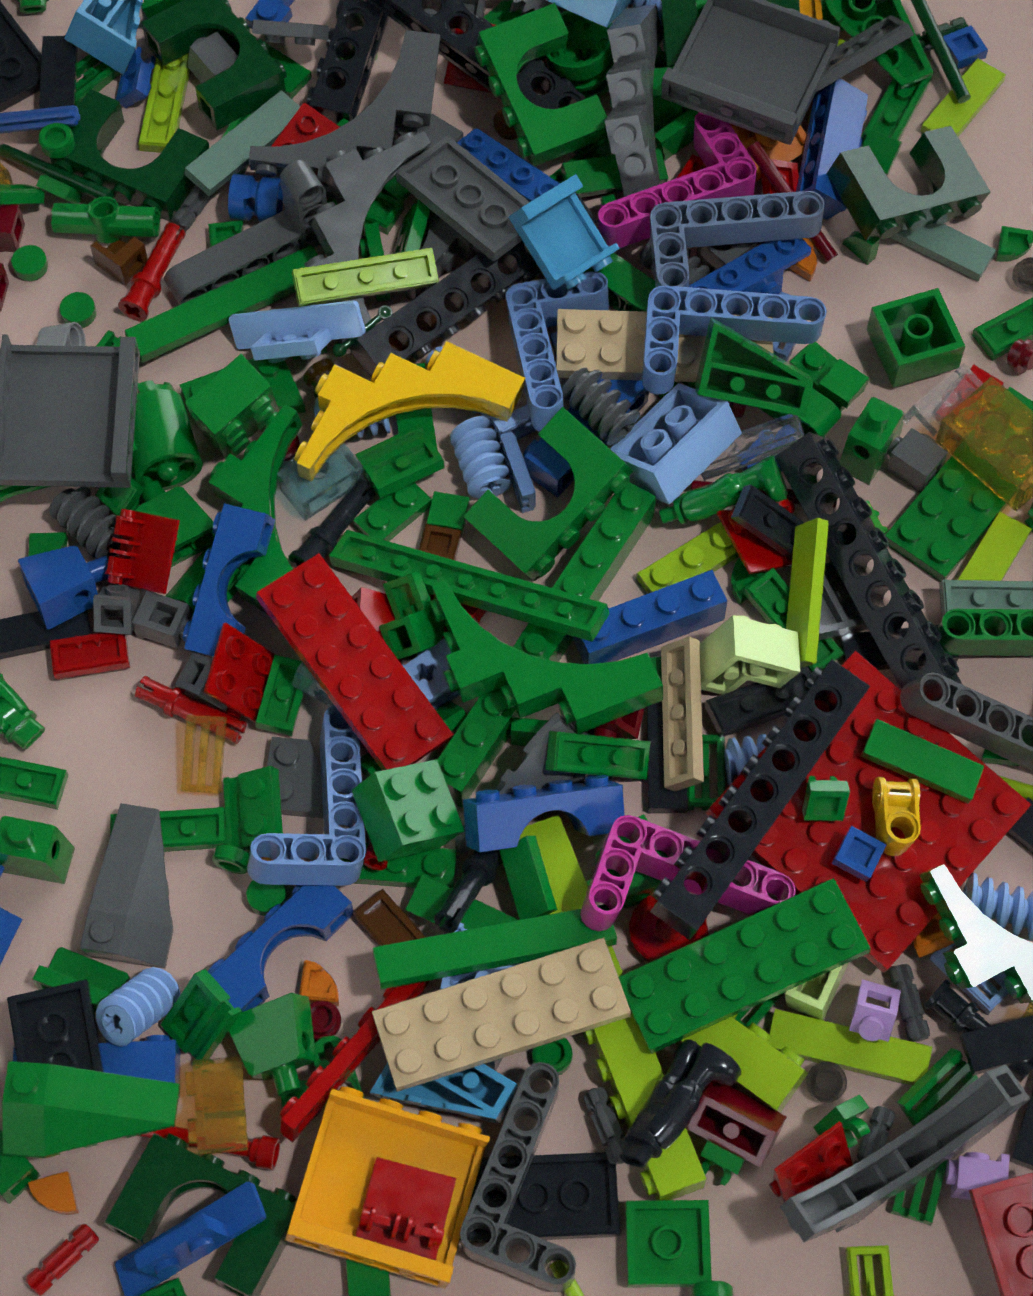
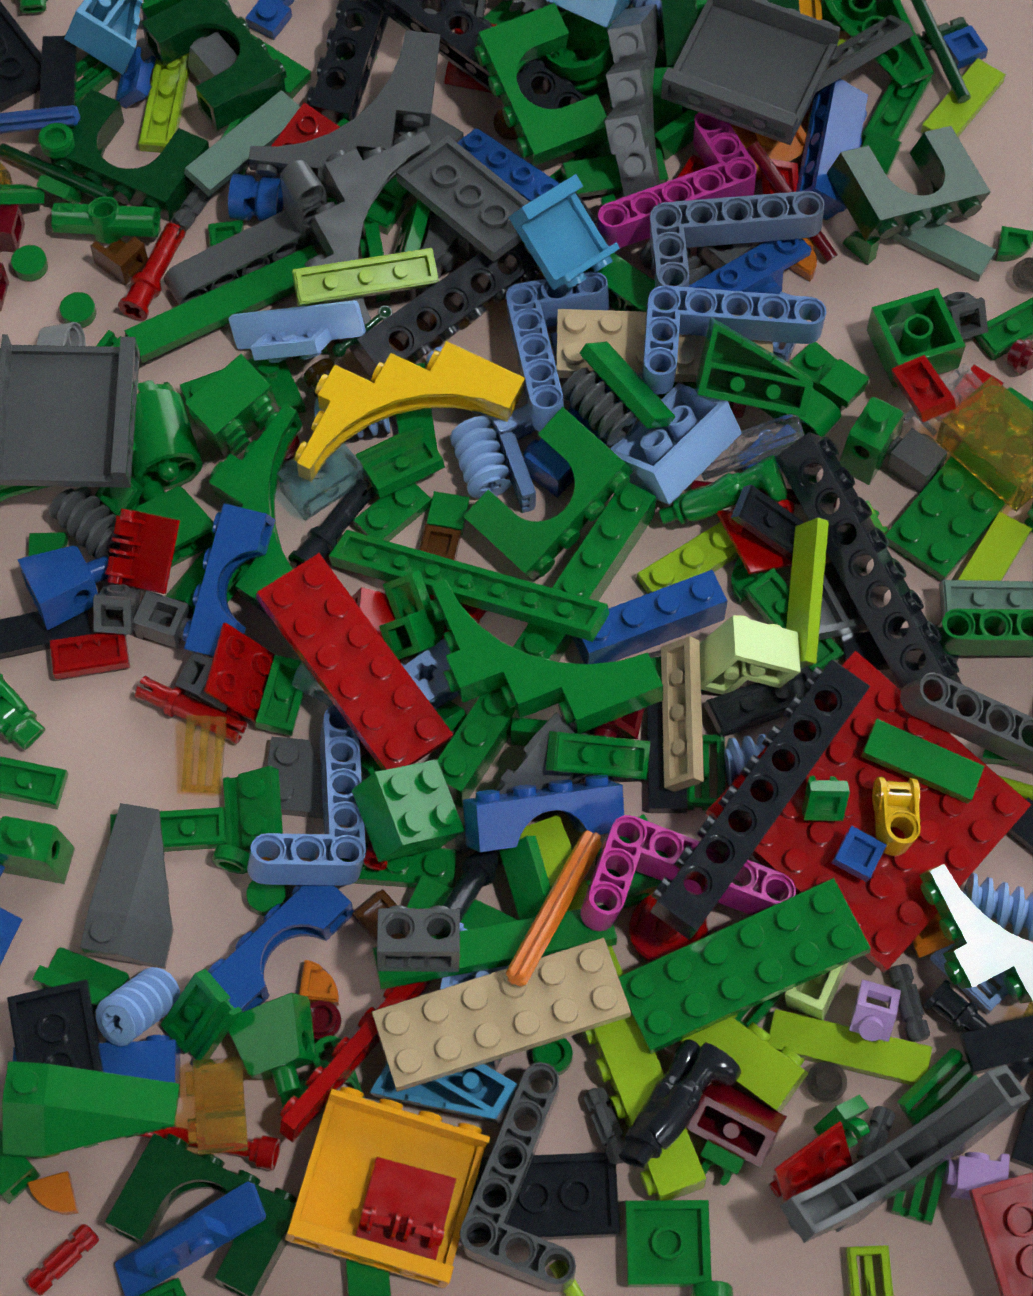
(303, 33): dark grey wing -> none
(418, 949): none -> dark grey brick
(553, 909): none -> orange axle
(627, 384): none -> green tile
(923, 388): none -> red plate
(968, 309): none -> dark grey brick

